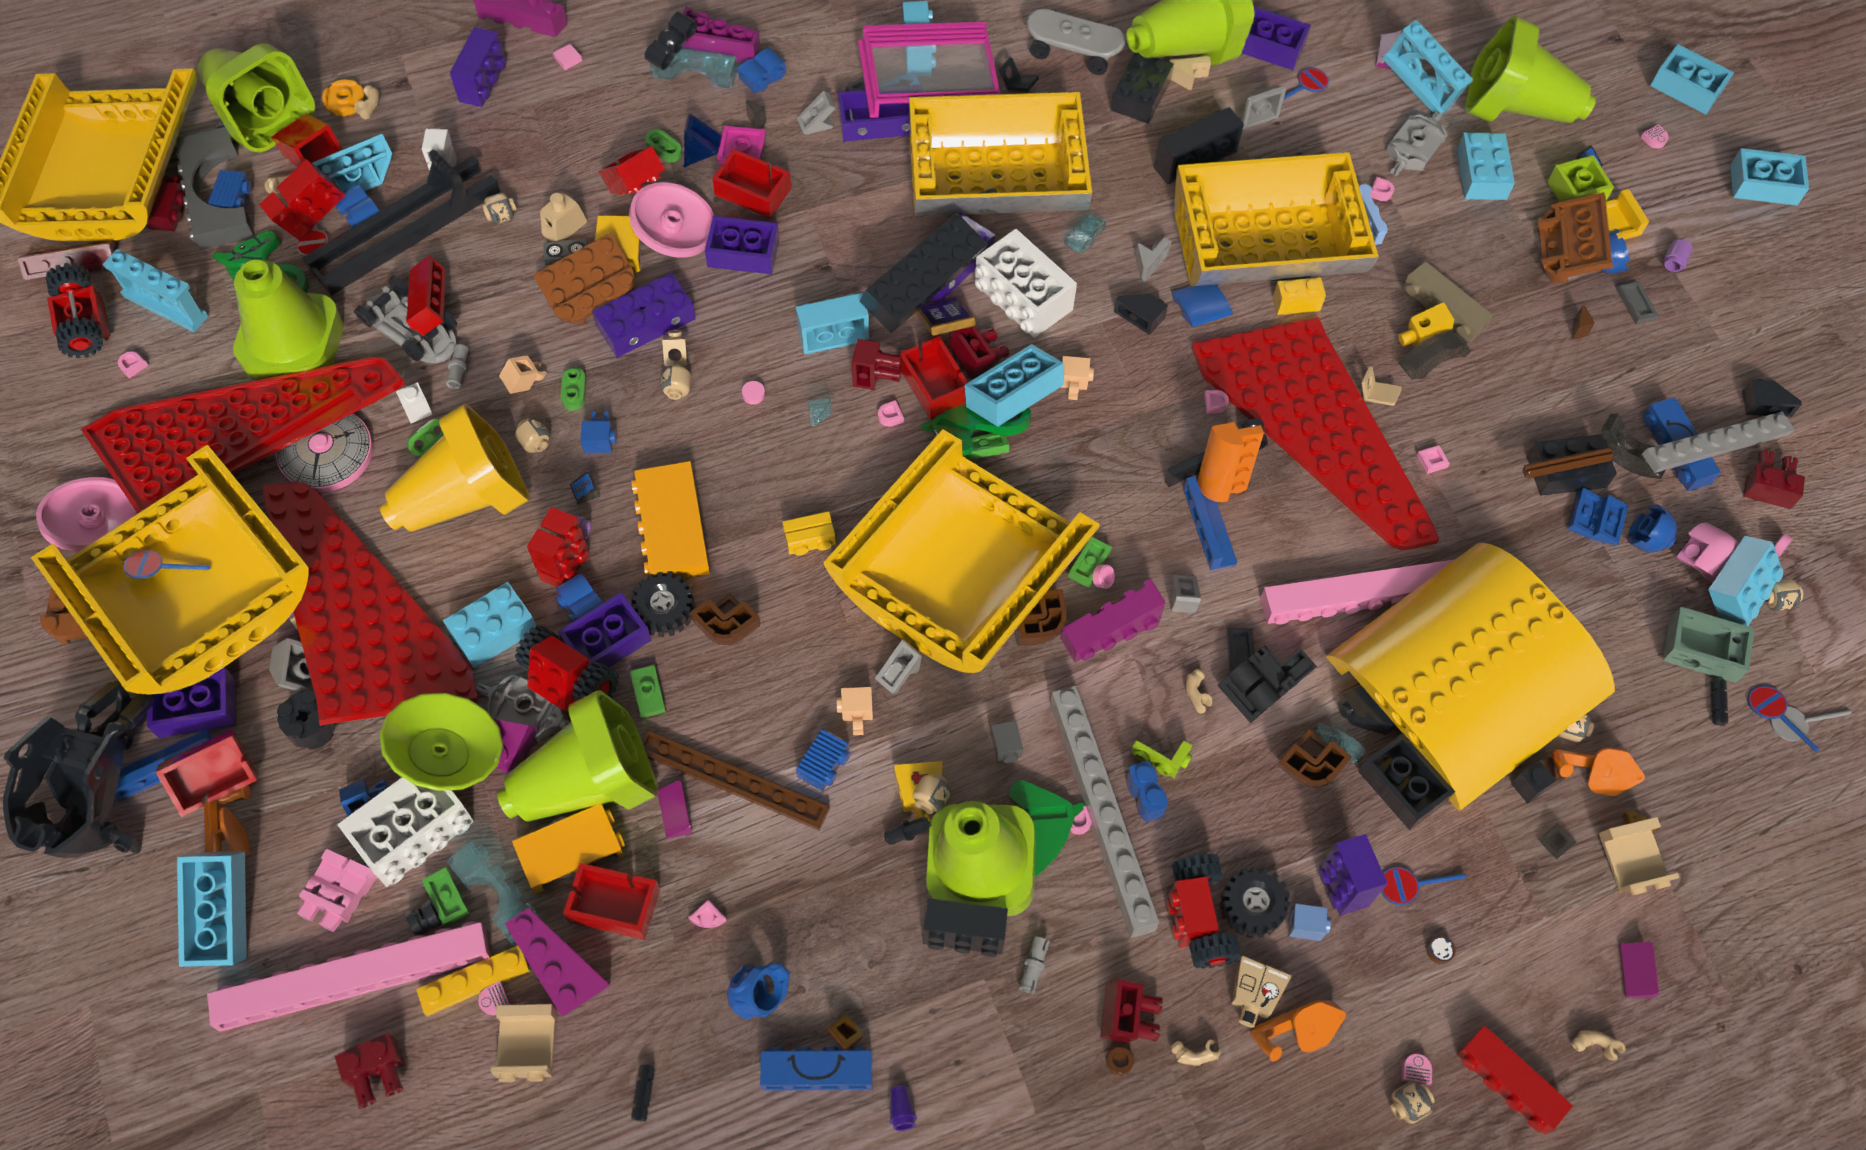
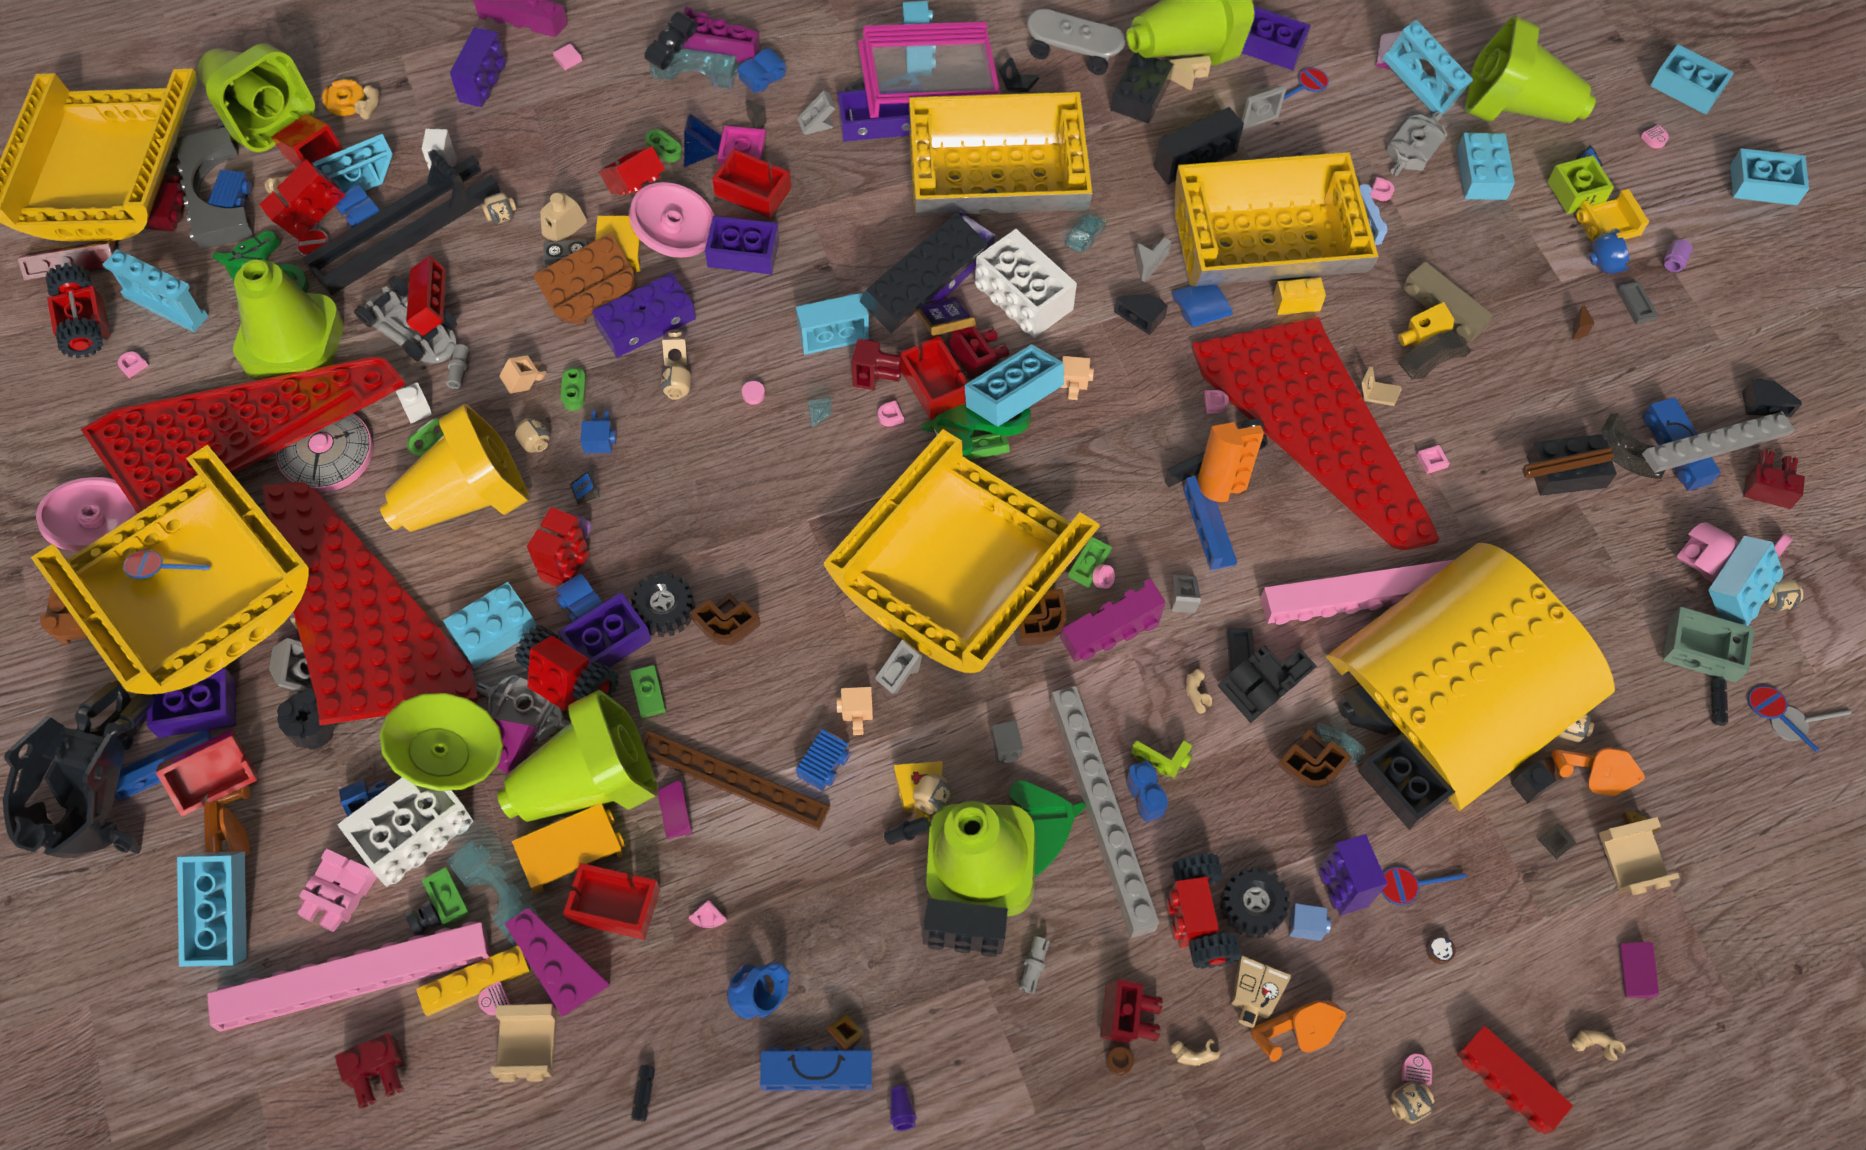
(670, 521): light orange brick -> none
(809, 533): yellow brick -> none
(1081, 822): bright pink tile -> none
(1575, 238): dark orange plate -> none
(1598, 517): blue slope -> none
(1654, 530): blue cylinder -> none

